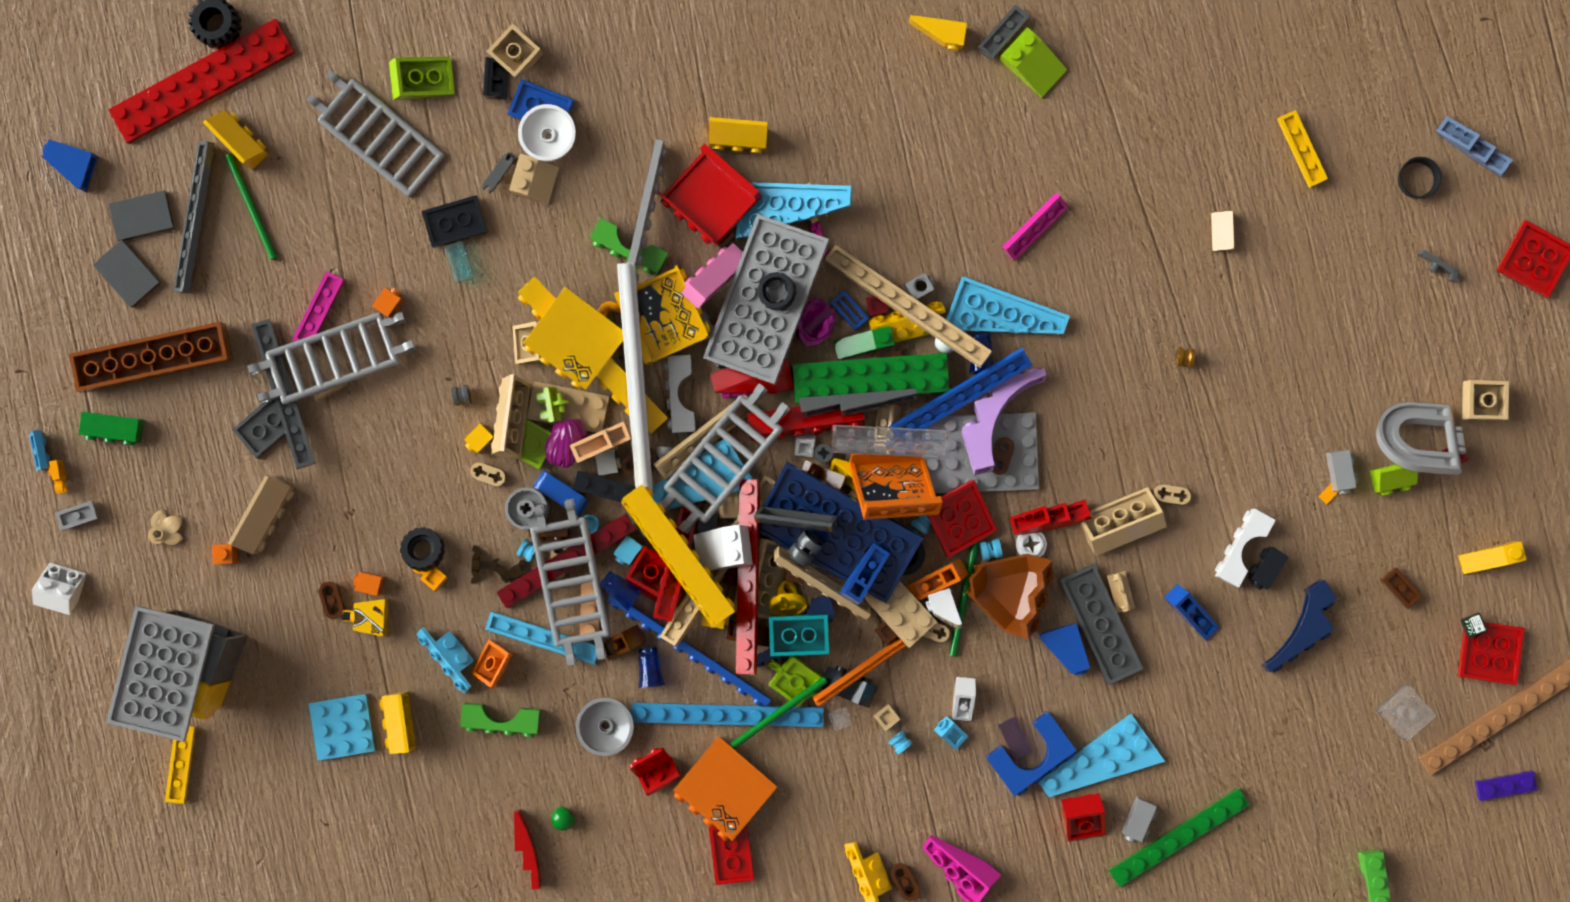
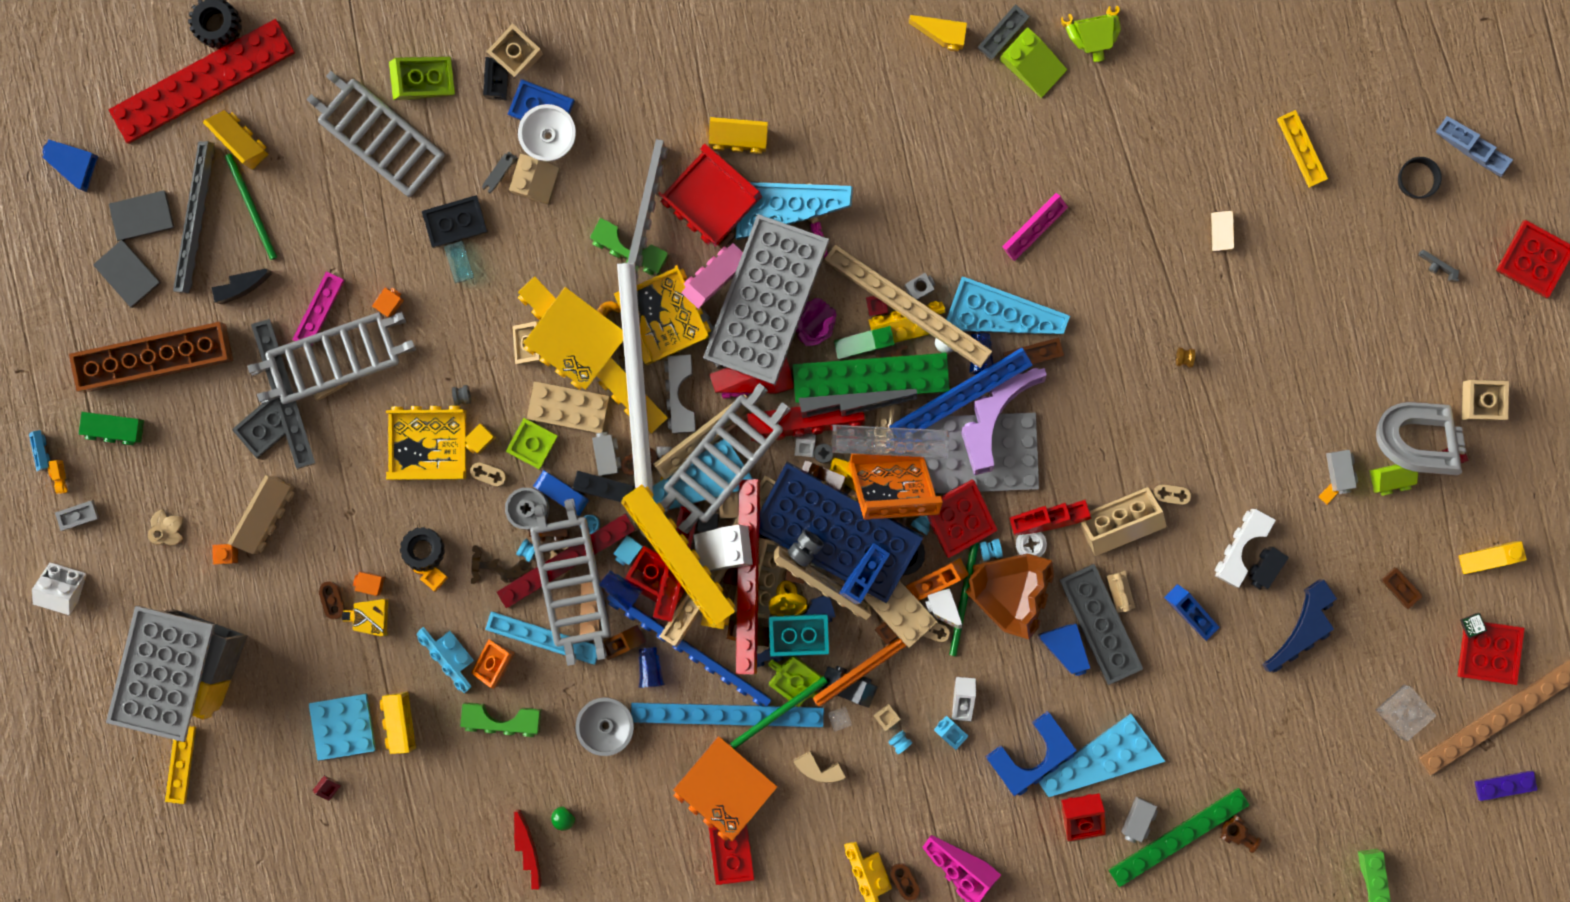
(240, 285): none -> black slope
(326, 788): none -> dark red plate
(426, 443): none -> yellow panel
(511, 417): tan slope -> none
(554, 404): lime hips -> none
(562, 436): magenta hair -> none
(600, 442): light nougat slope -> none
(655, 770): red bracket -> none
(762, 291): black tyre -> none
(796, 519): dark grey slope -> none
(808, 766): none -> tan brick
(844, 316): blue tile -> none
(1002, 455): reddish brown plate -> none
(1014, 738): clear purple tile -> none
(1041, 351): none -> reddish brown plate
(1094, 33): none -> lime torso
(1240, 834): none -> reddish brown connector

